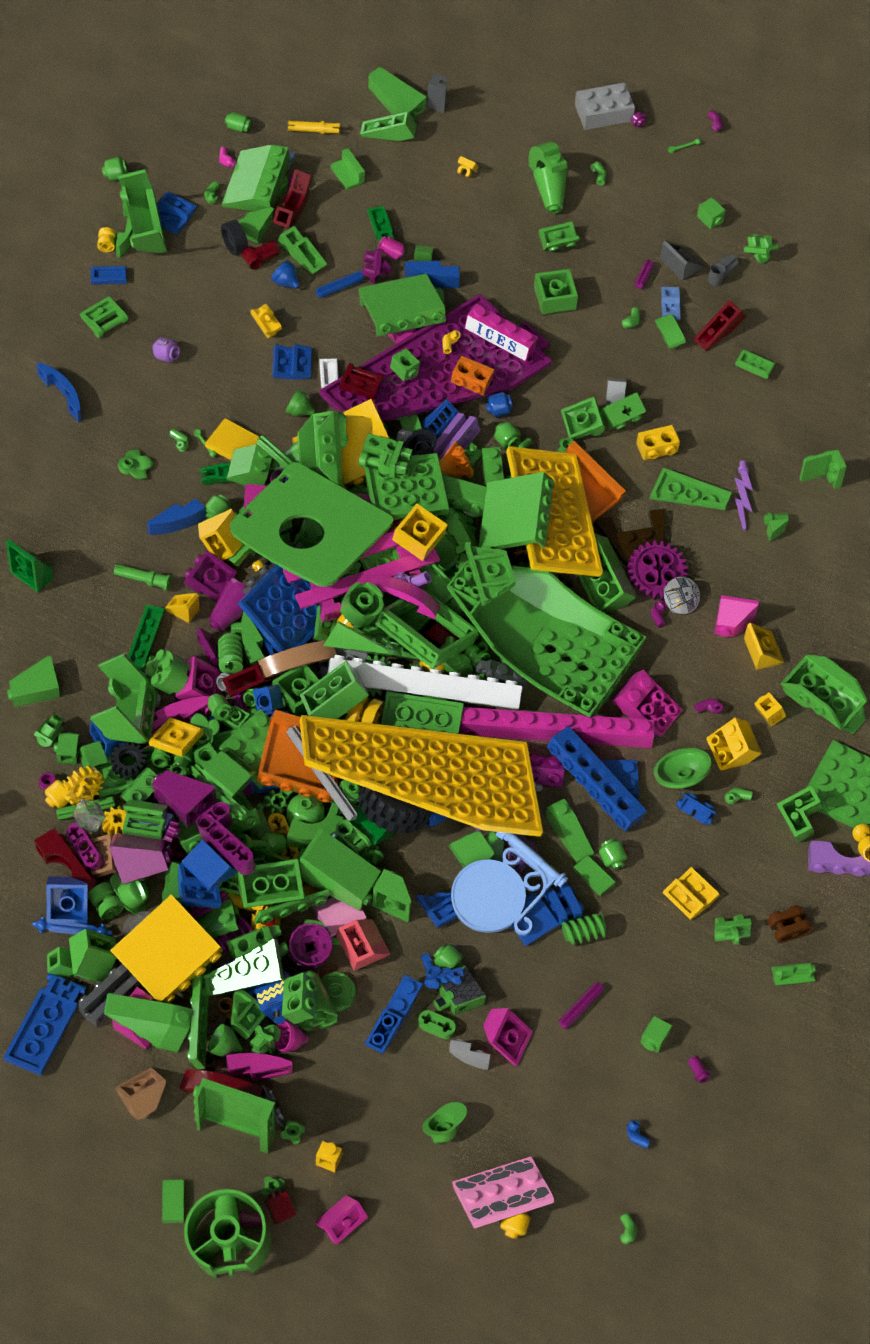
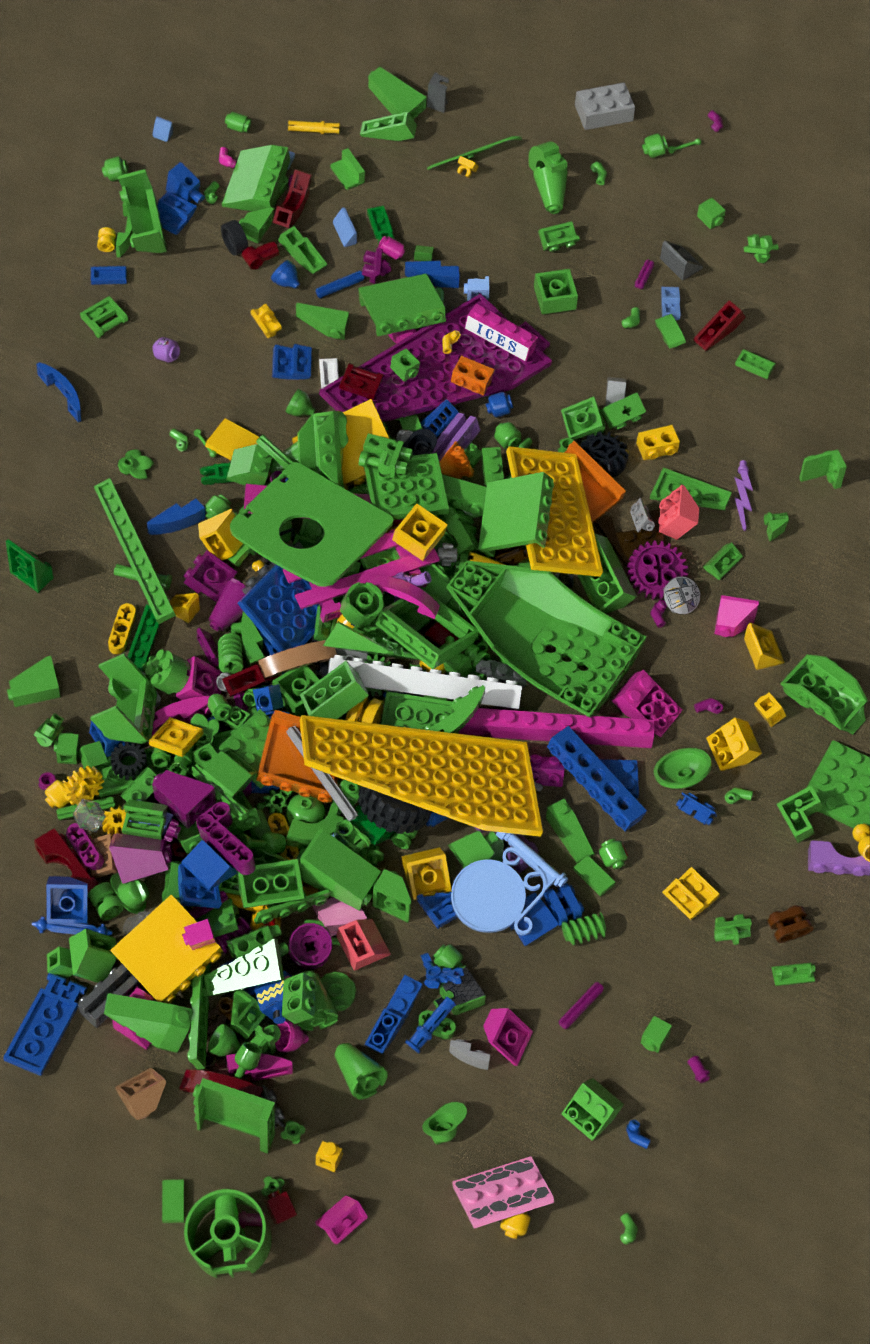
(119, 621): none -> yellow beam
(134, 551): none -> bright green plate
(162, 129): none -> medium blue slope
(184, 184): none -> blue torso
(198, 934): none -> dark pink brick
(247, 1058): none -> bright green piece
(327, 321): none -> bright green slope
(345, 228): none -> medium blue slope
(360, 1071): none -> bright green cone
(403, 840): none -> bright green wheel
(424, 1032): none -> blue pin
(427, 872): none -> yellow slope
(447, 554): none -> light grey gear
(462, 712): none -> bright green slope
(470, 154): none -> bright green piece
(477, 286): none -> light blue brick
(490, 571): bright green wing -> none
(592, 1108): none -> bright green slope
(610, 457): none -> black gear
(638, 119): magenta plate -> none
(641, 516): none -> light grey hinge
(655, 145): none -> bright green head
(678, 513): none -> coral slope
(722, 269): dark grey piece -> none
(723, 561): none -> bright green slope

